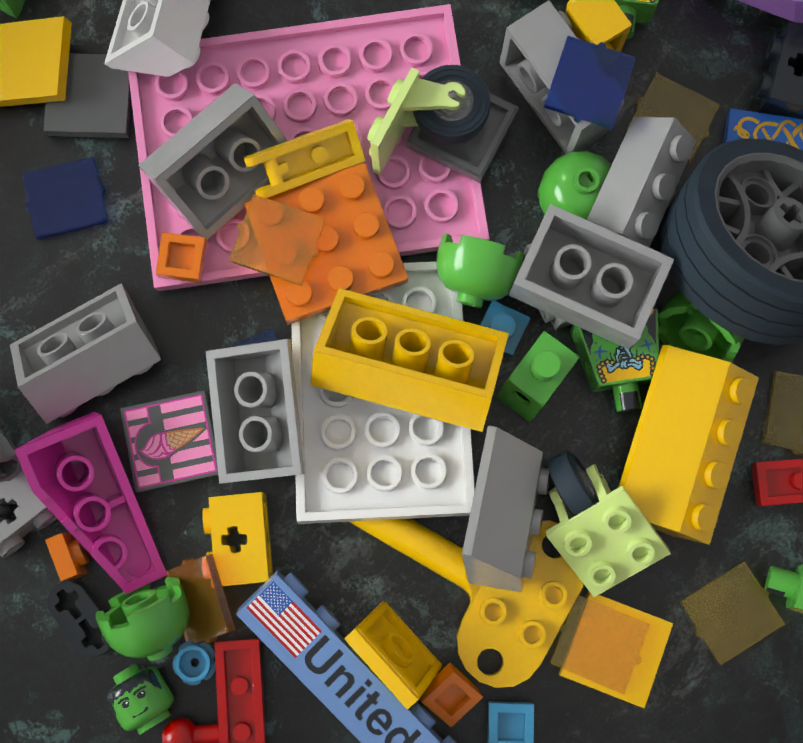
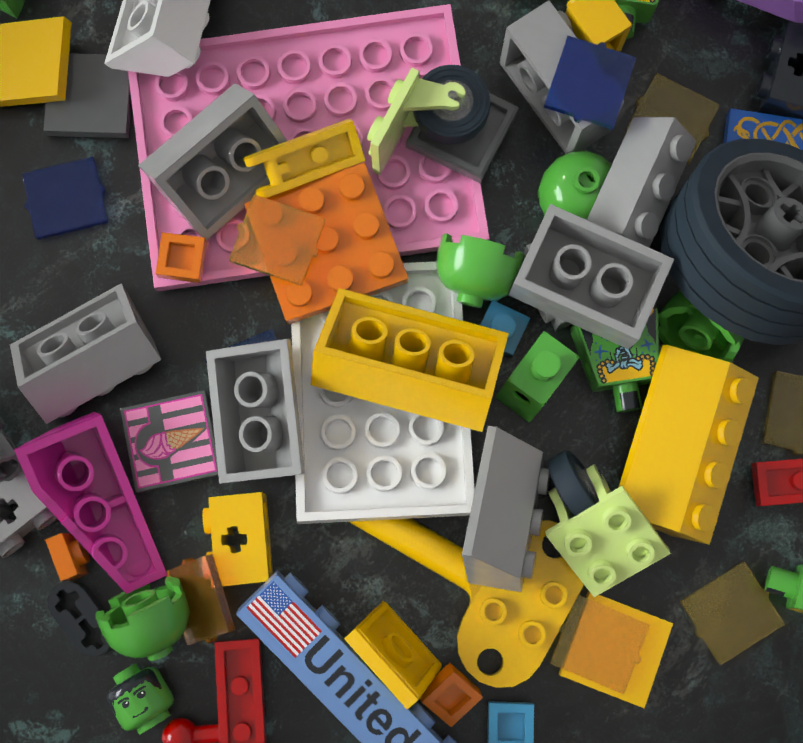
(182, 662): dark azure plate -> none

